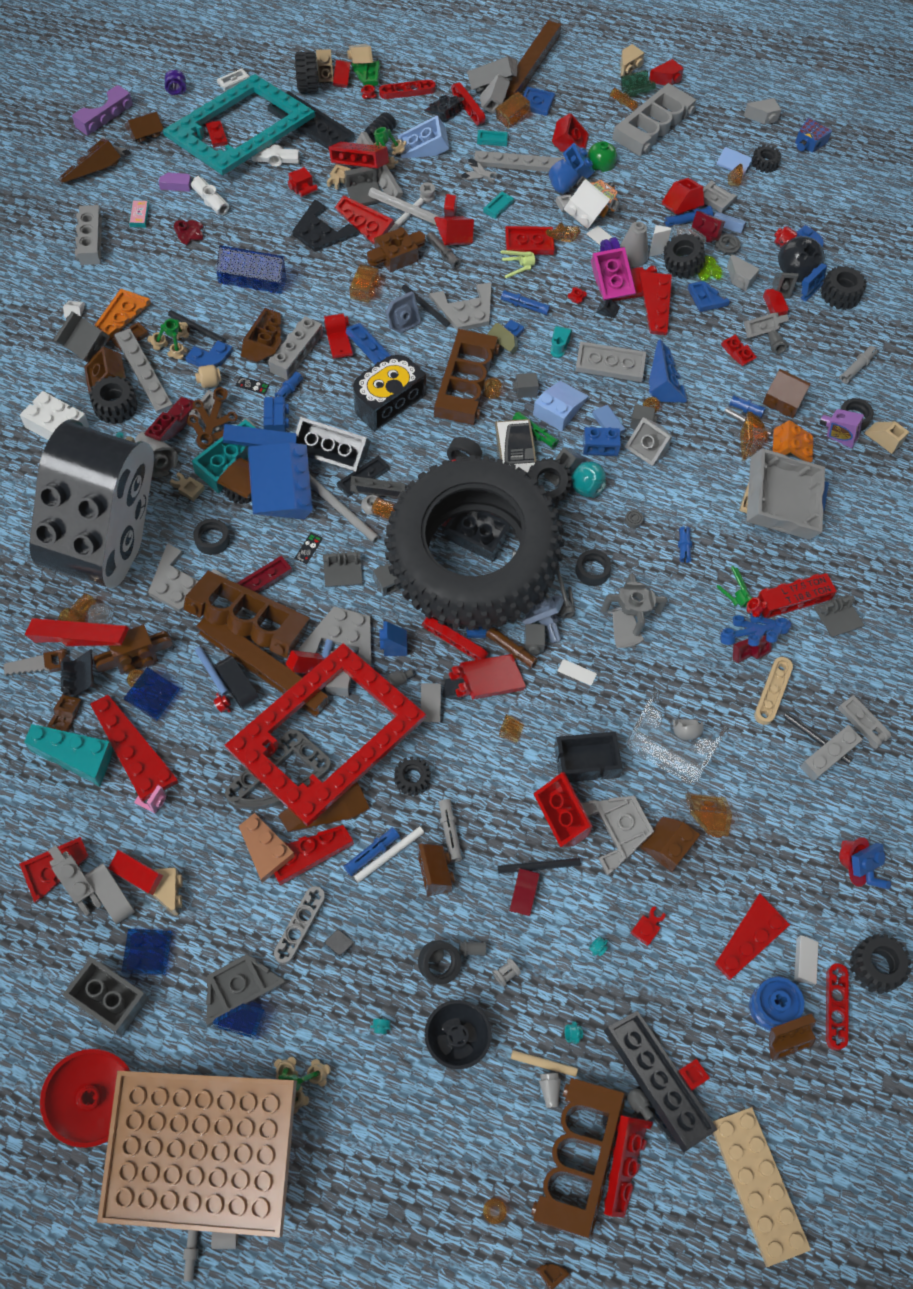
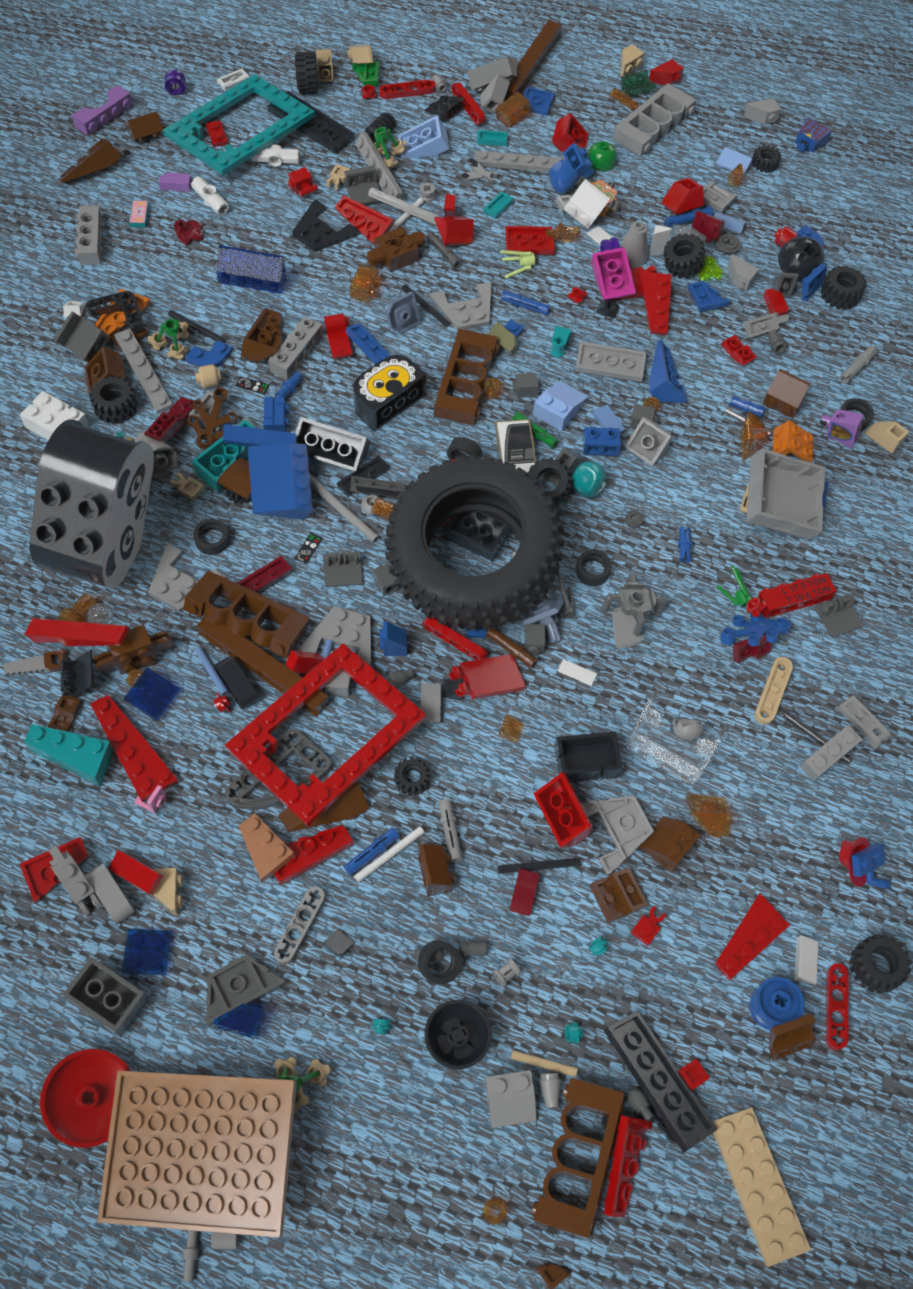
(120, 304): none -> black beam
(341, 74): red slope -> none
(359, 154): red brick -> none
(441, 85): none -> light grey pin
(510, 1099): none -> light grey slope
(618, 895): none -> reddish brown slope

